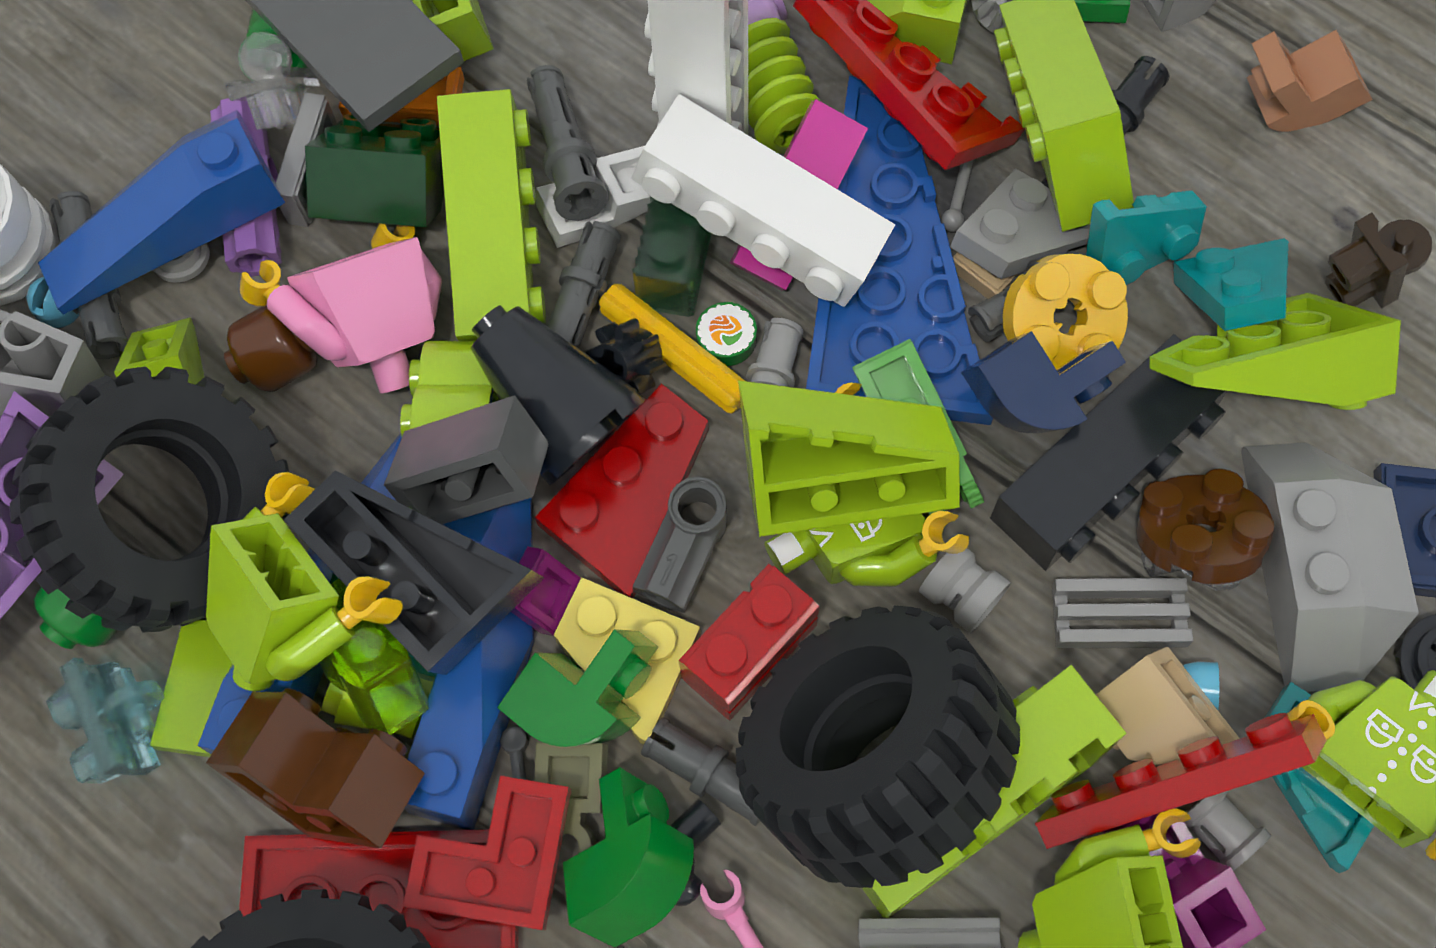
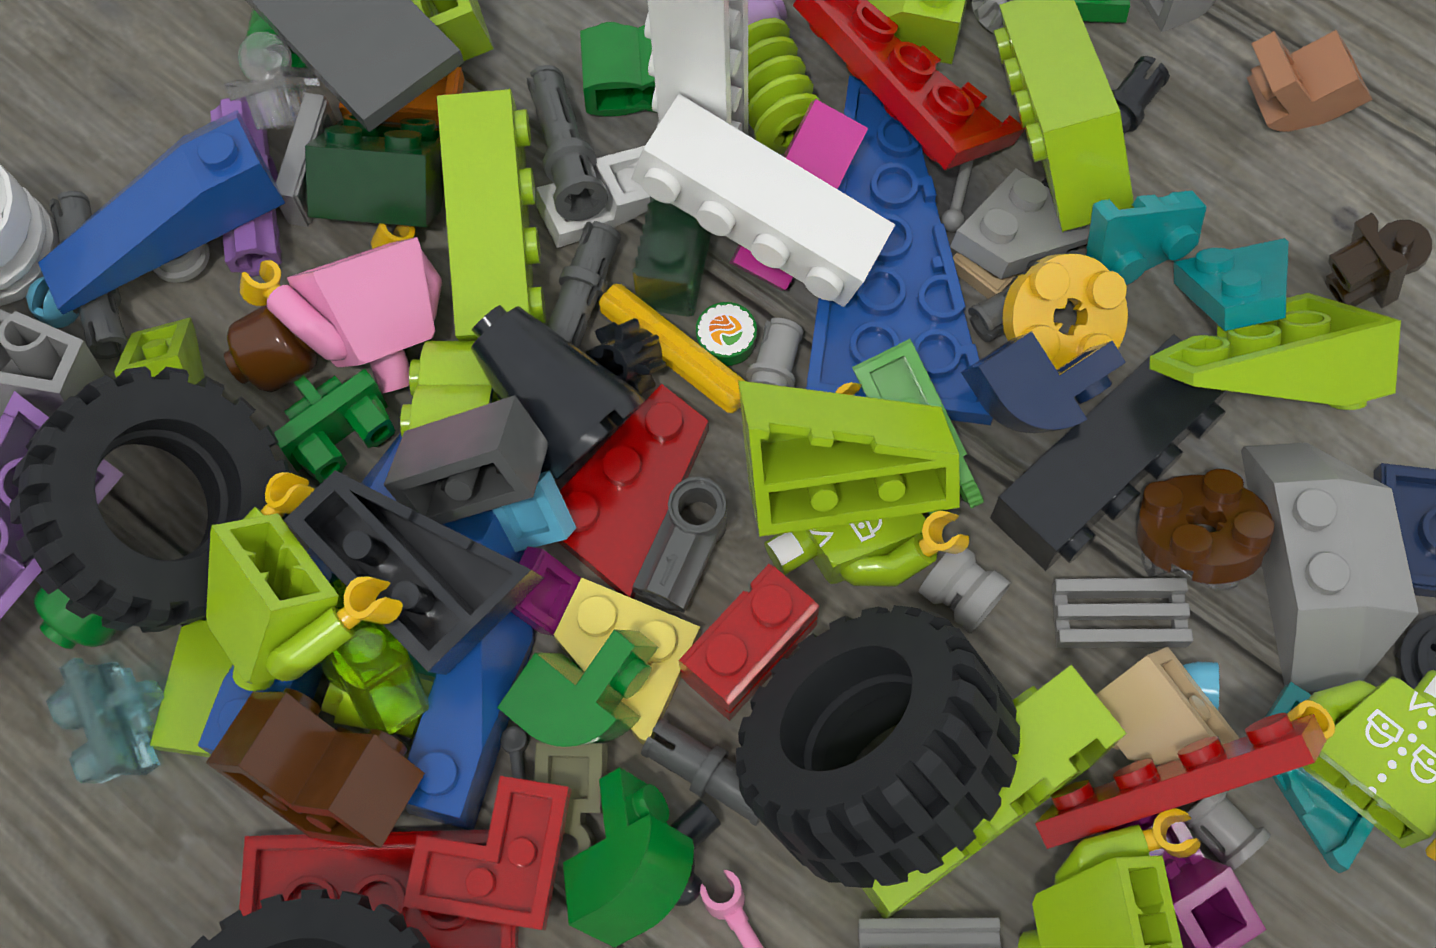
(328, 417): none -> green hips
(537, 519): none -> medium azure plate
(616, 69): none -> green brick

